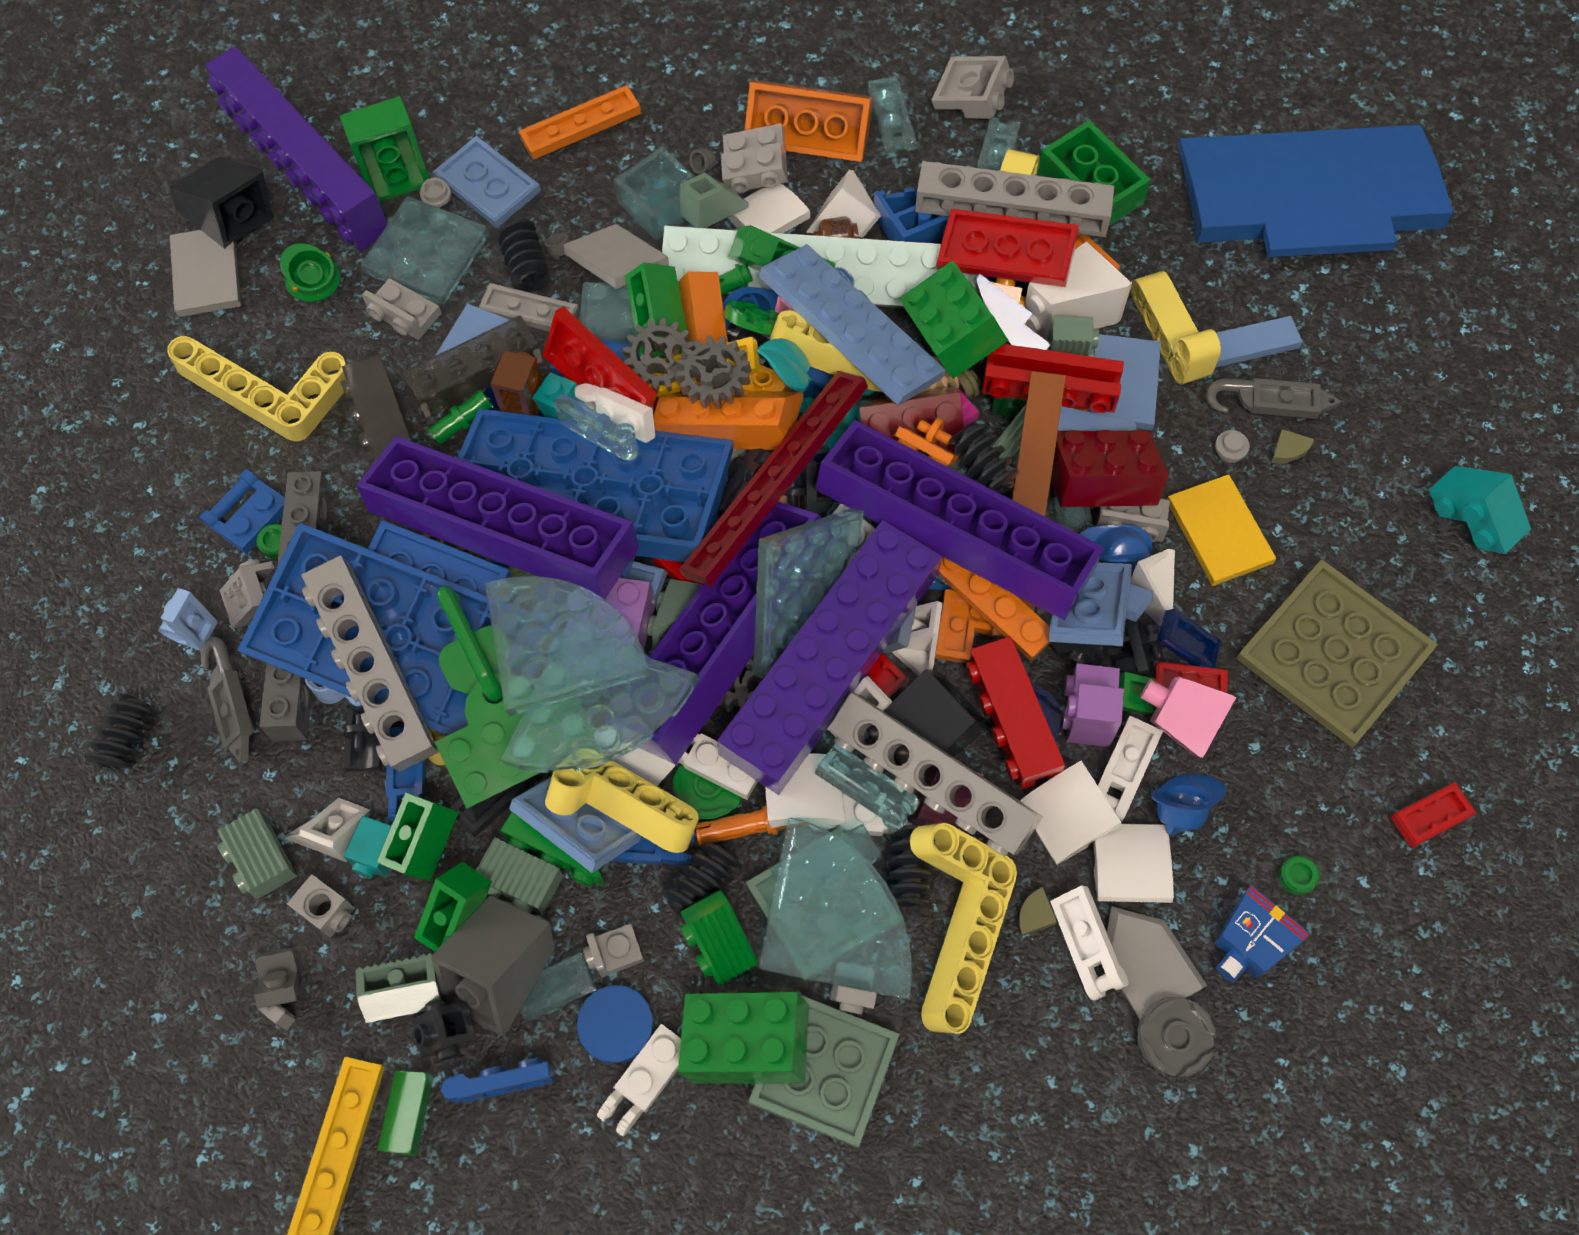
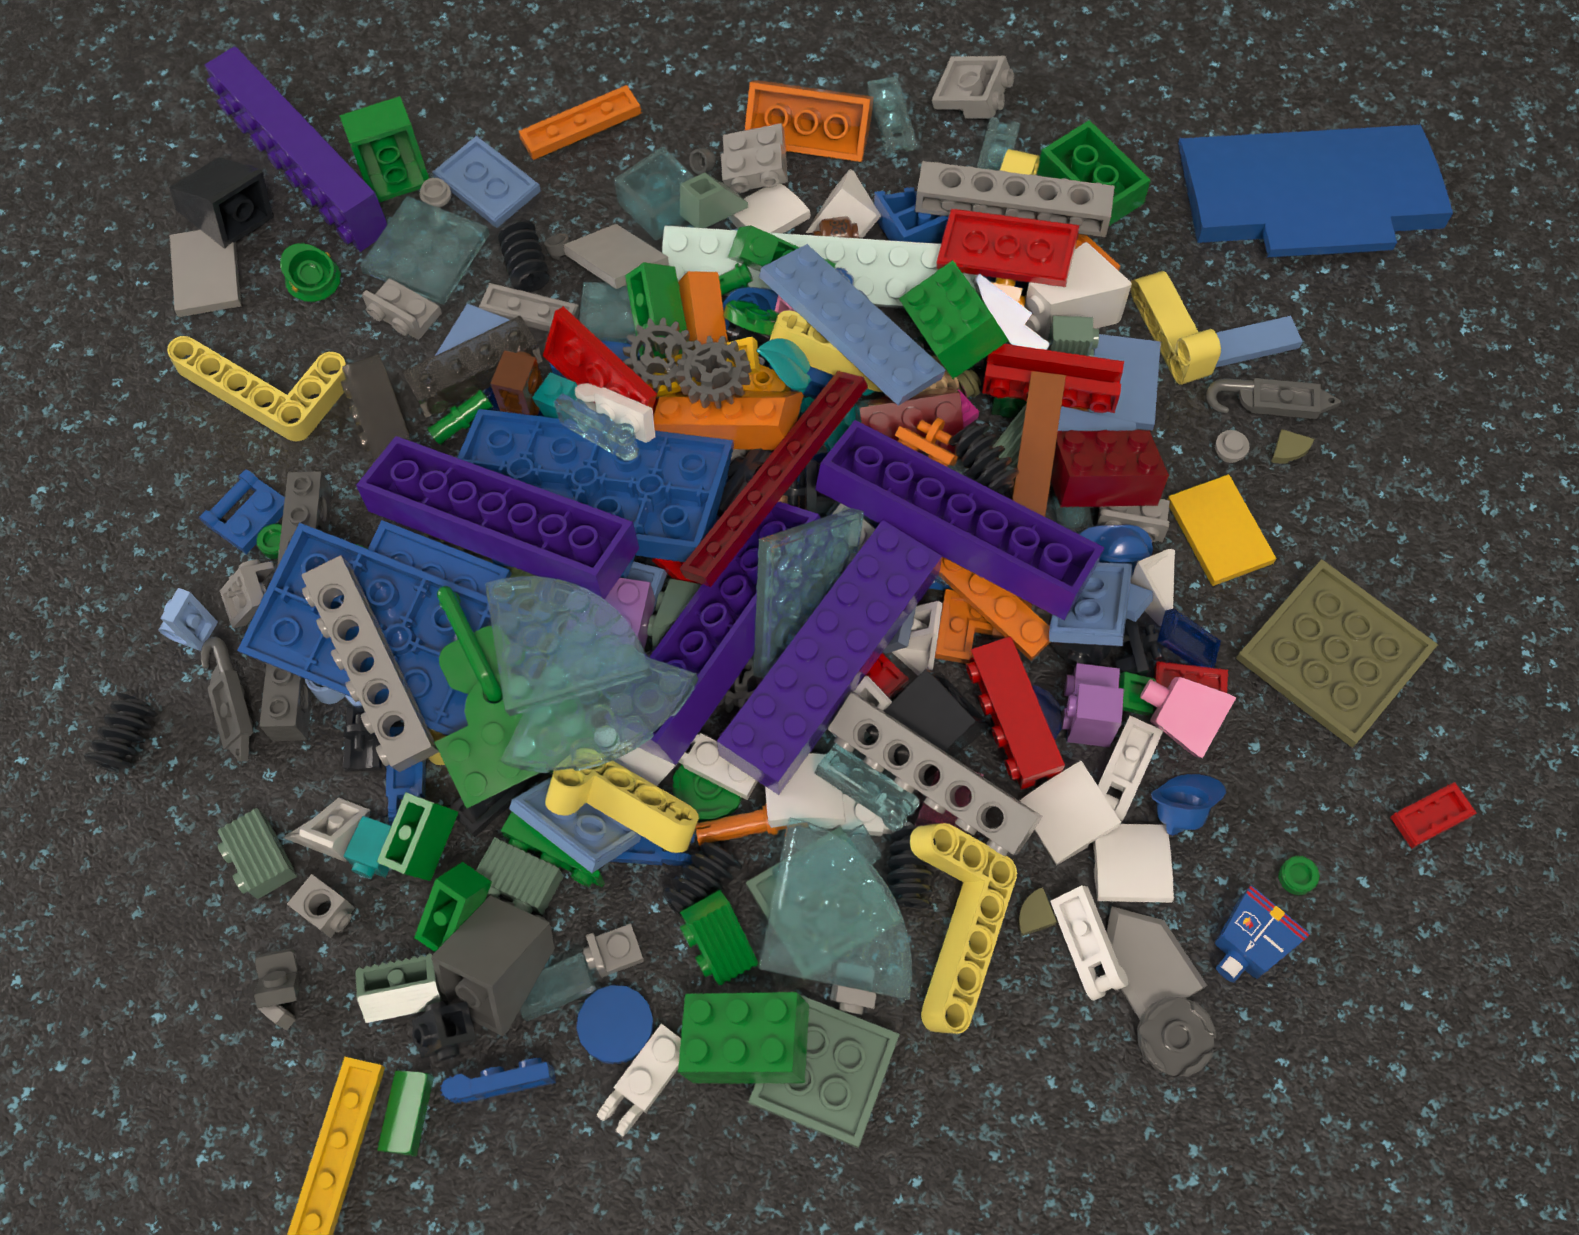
(1486, 503): teal brick -> none

